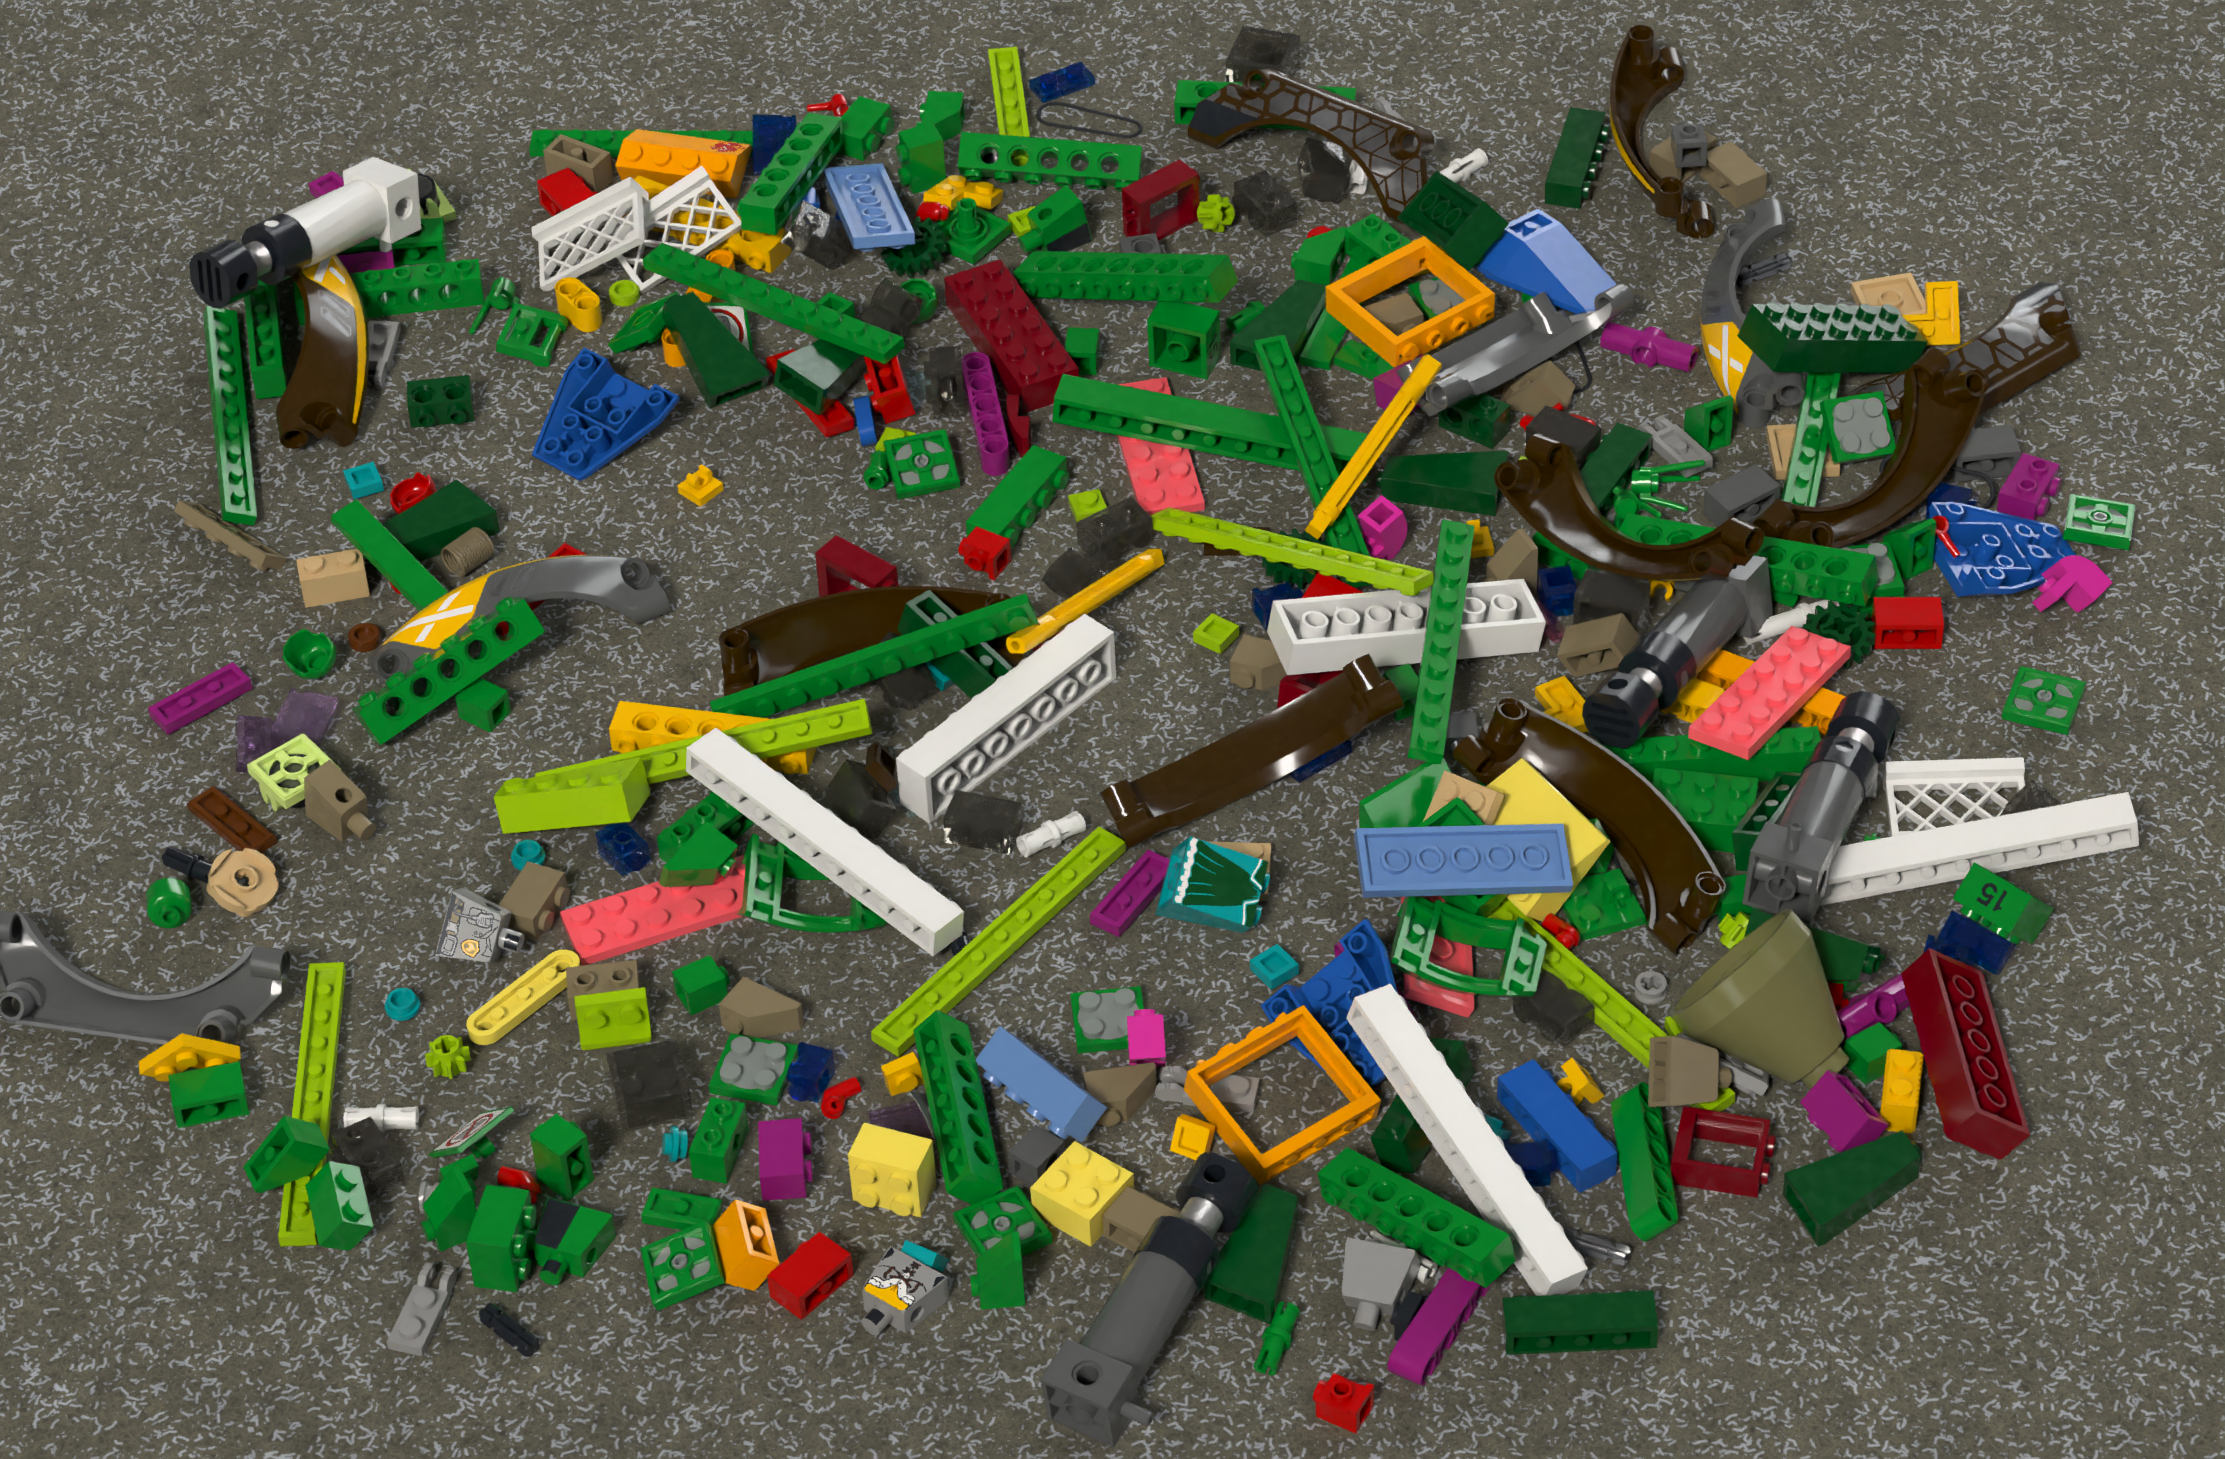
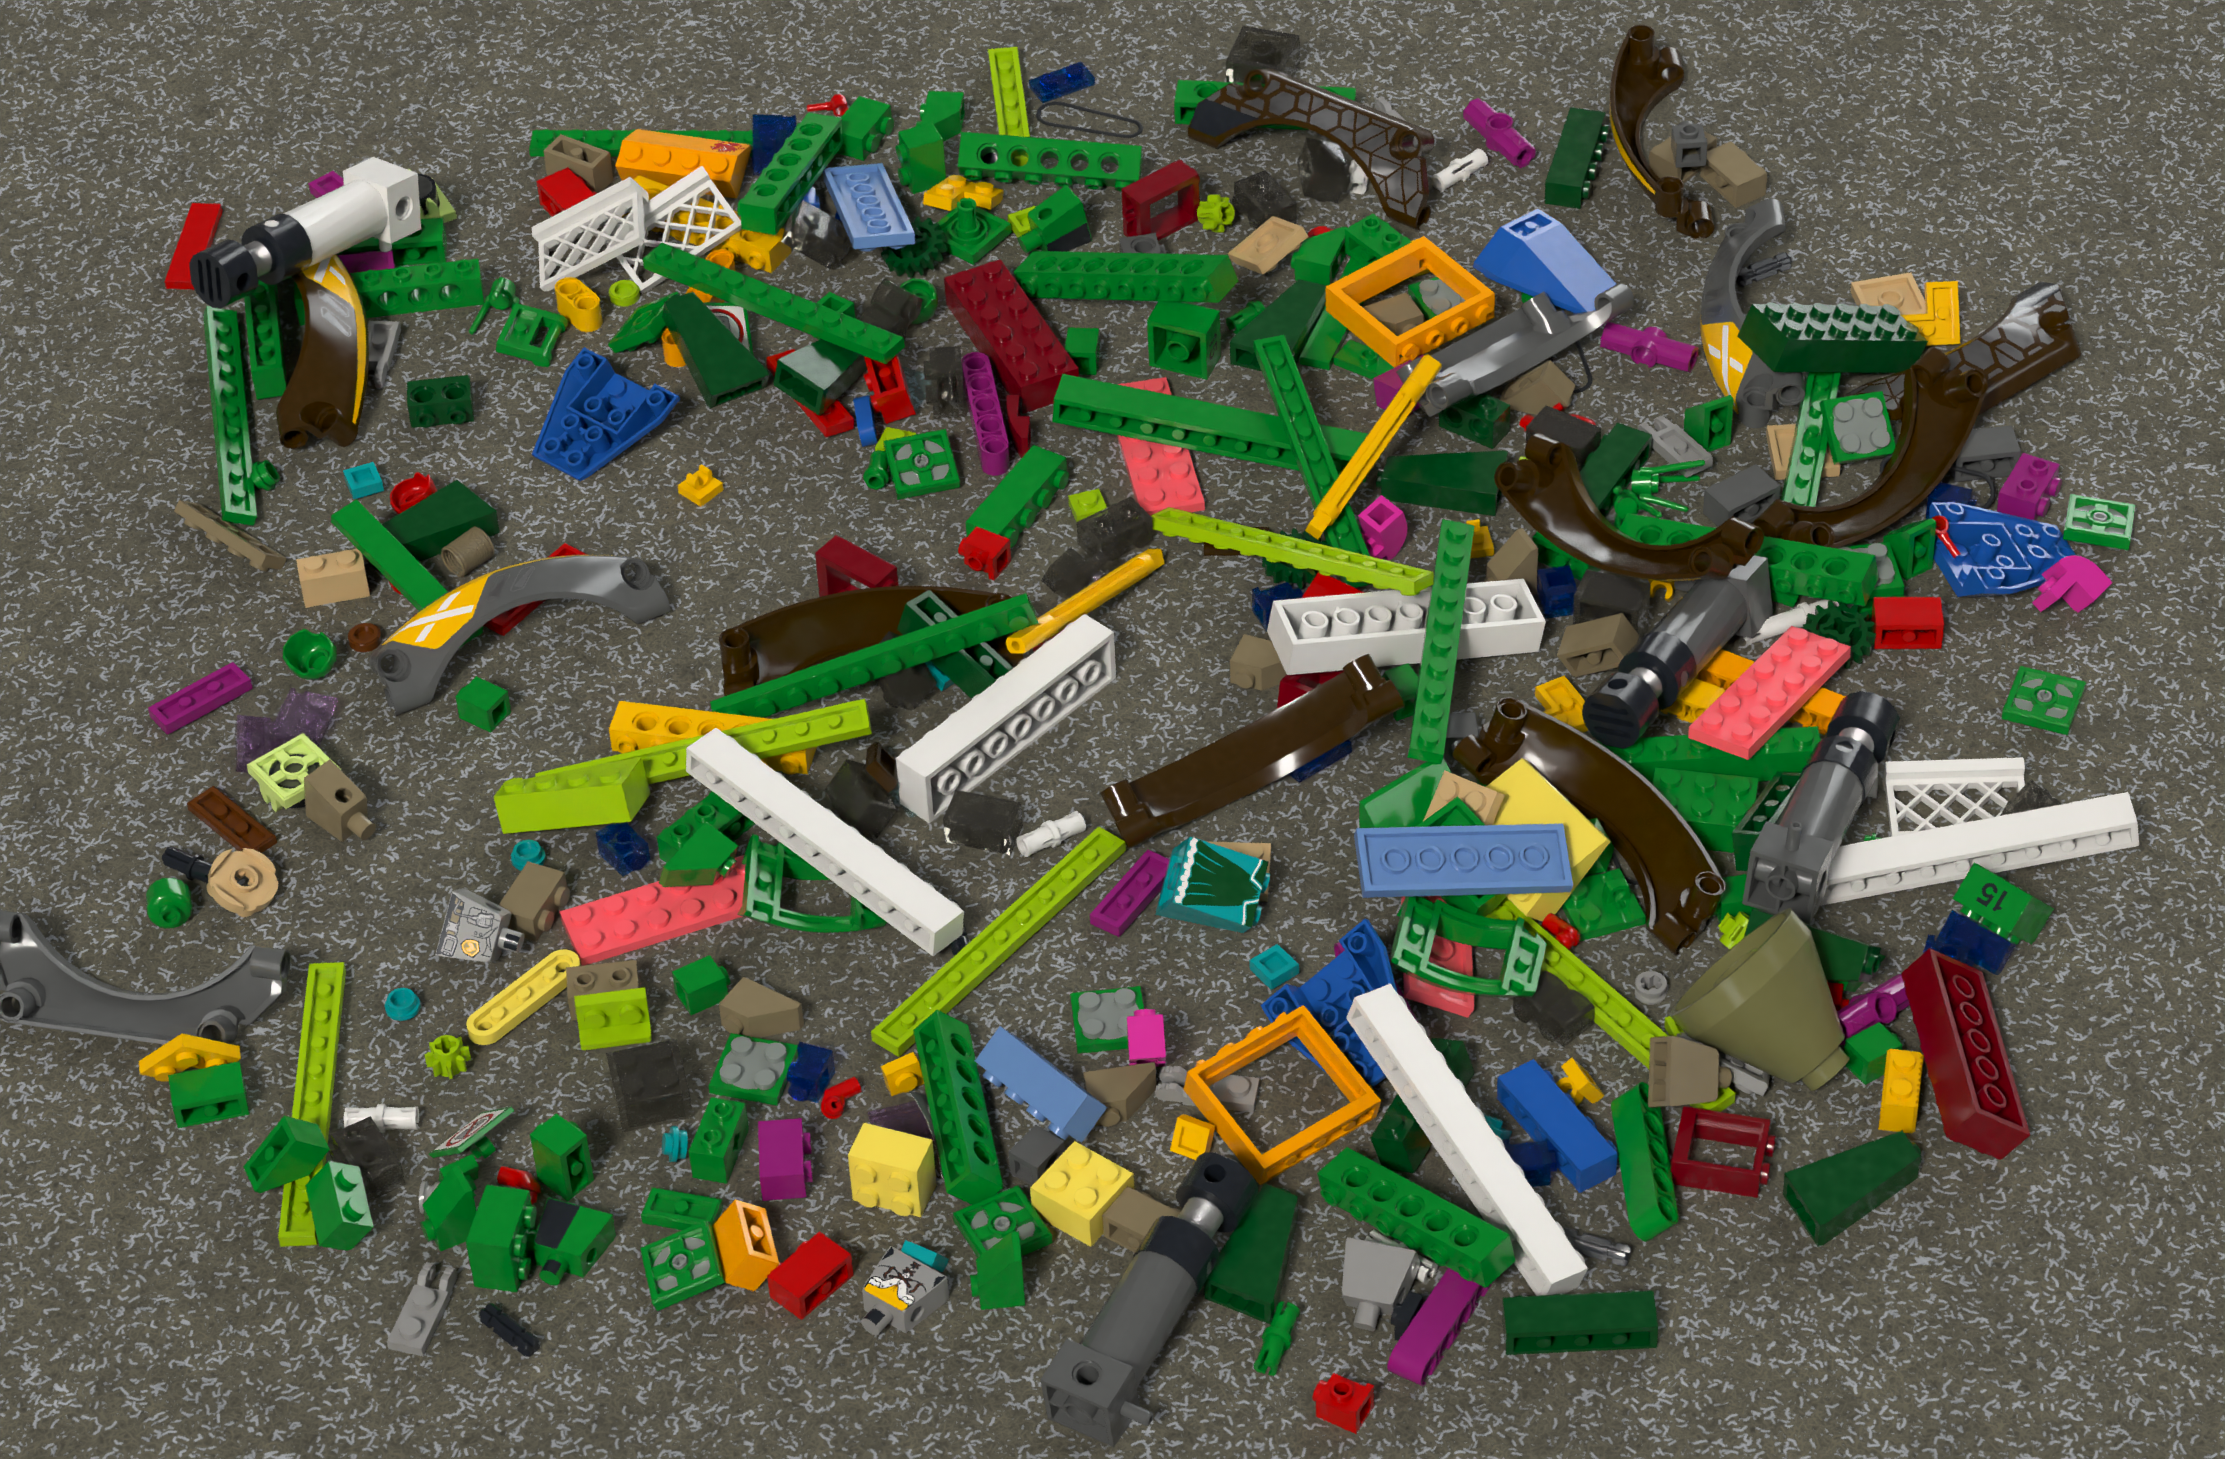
(194, 238): none -> red tile
(264, 475): none -> green plate
(522, 630): green brick -> none
(932, 210): red arm -> none
(1215, 633): lime plate -> none
(1268, 245): none -> tan plate
(1453, 220): dark green brick -> none
(1499, 132): none -> magenta piece
(1552, 626): clear pink tile -> none
(1842, 1112): magenta brick -> none

